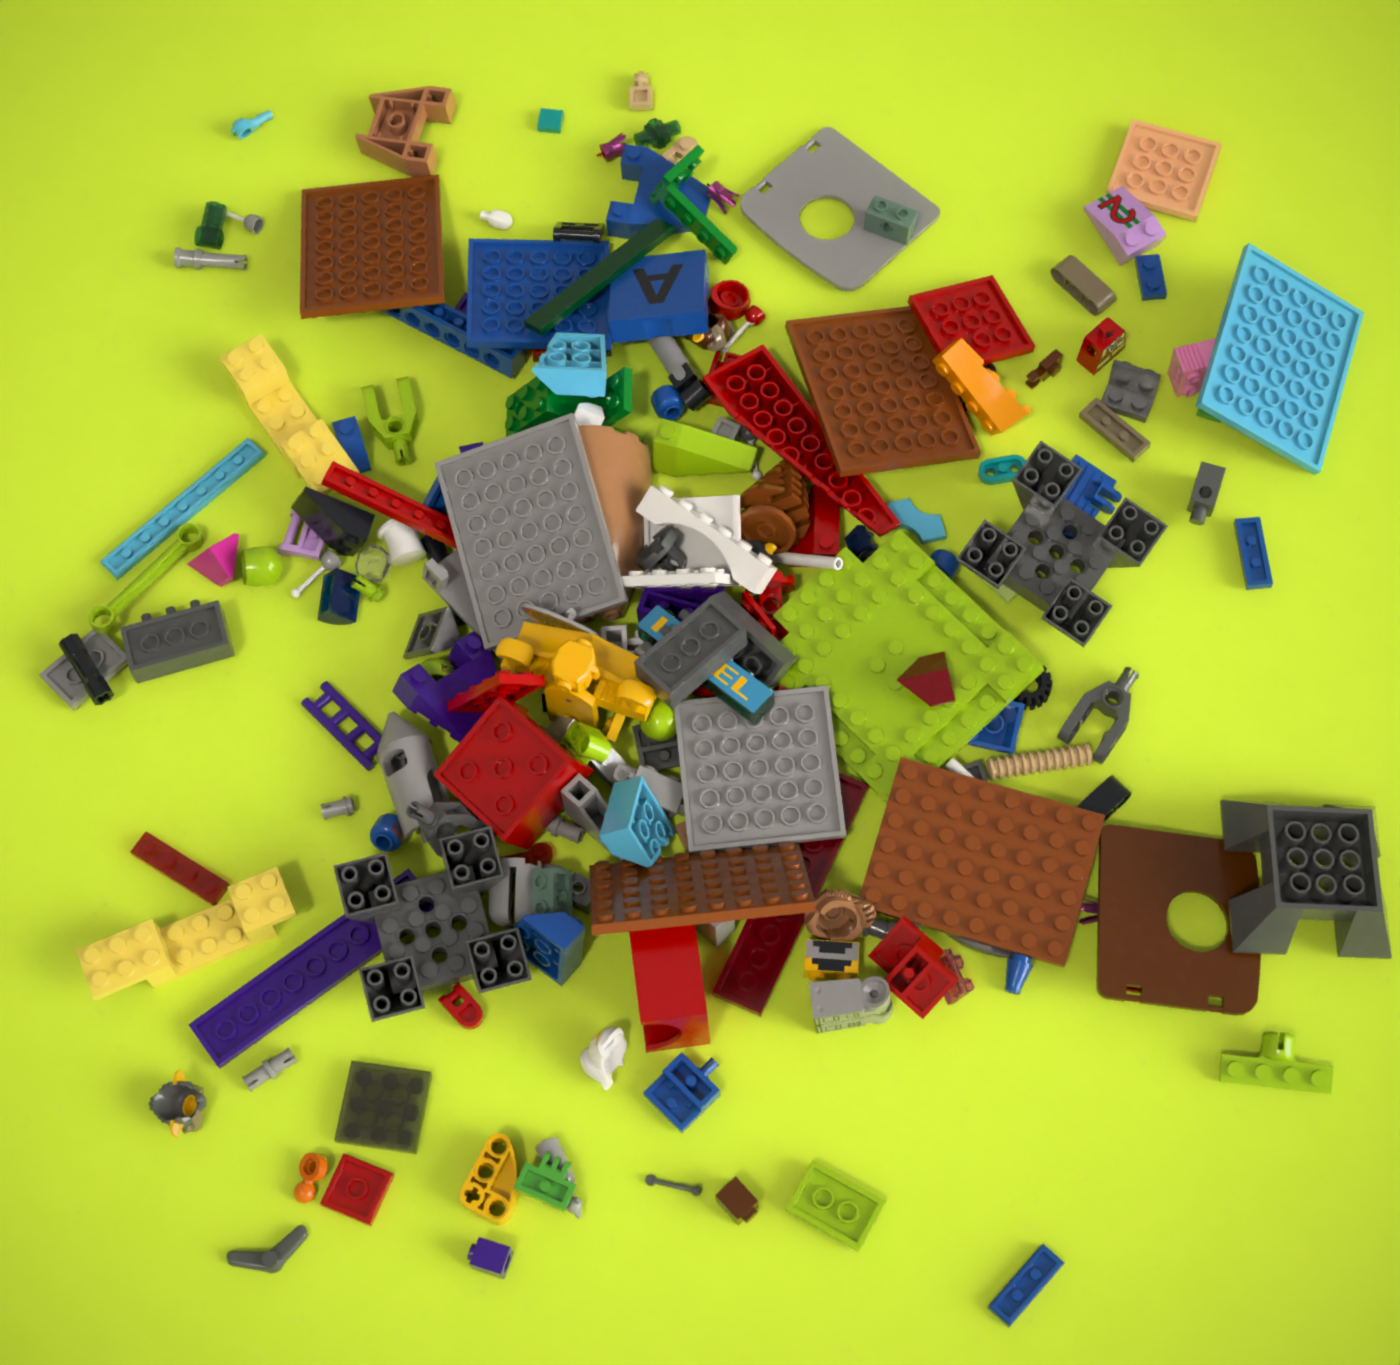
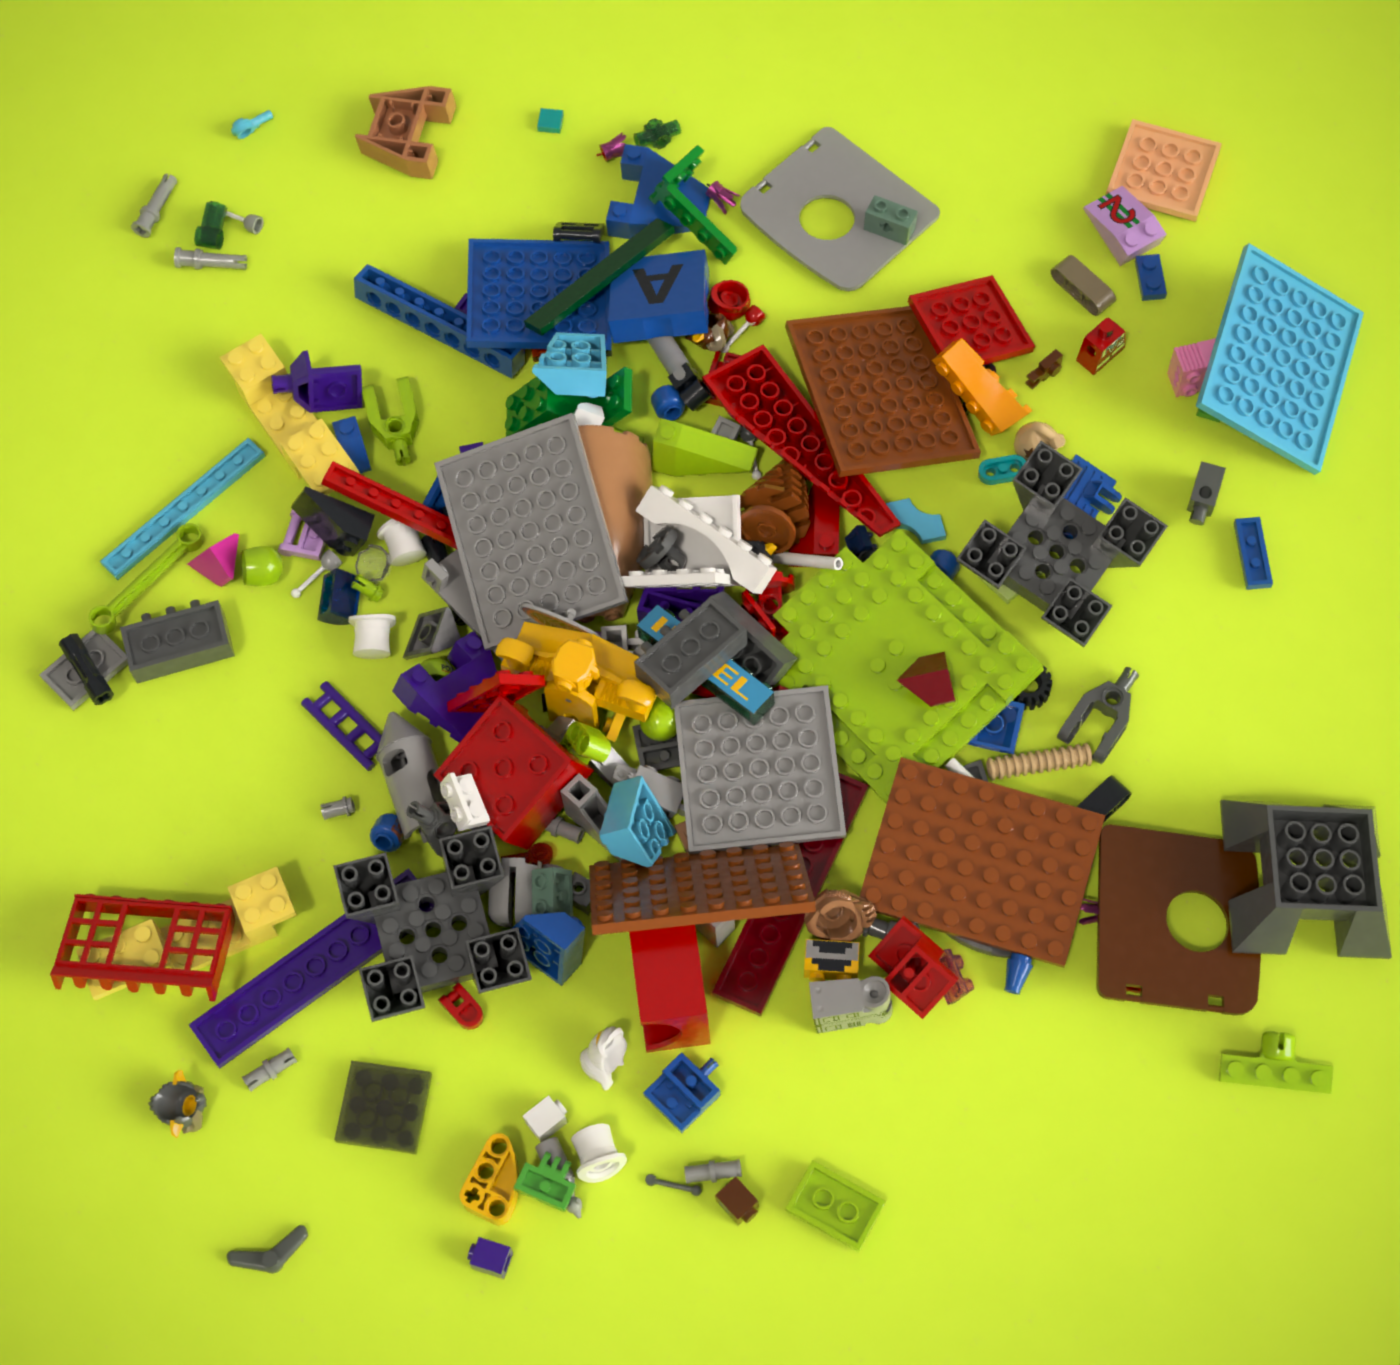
(135, 975): none -> red window
(150, 213): none -> light grey pin
(180, 869): clear red plate -> none
(311, 1168): orange plate -> none
(321, 387): none -> dark purple plate
(357, 1189): red tile -> none
(371, 247): dark orange plate -> none
(372, 635): none -> white piece
(464, 801): none -> white bracket
(497, 219): white cylinder -> none
(546, 1118): none -> white brick
(597, 1154): none -> white piece
(641, 94): tan plate -> none
(680, 149): tan plate -> none
(713, 1171): none -> light grey pin
(1025, 1285): blue tile -> none
(1032, 433): none -> tan piece
(1114, 430): dark tan plate -> none
(1131, 390): dark grey bracket -> none

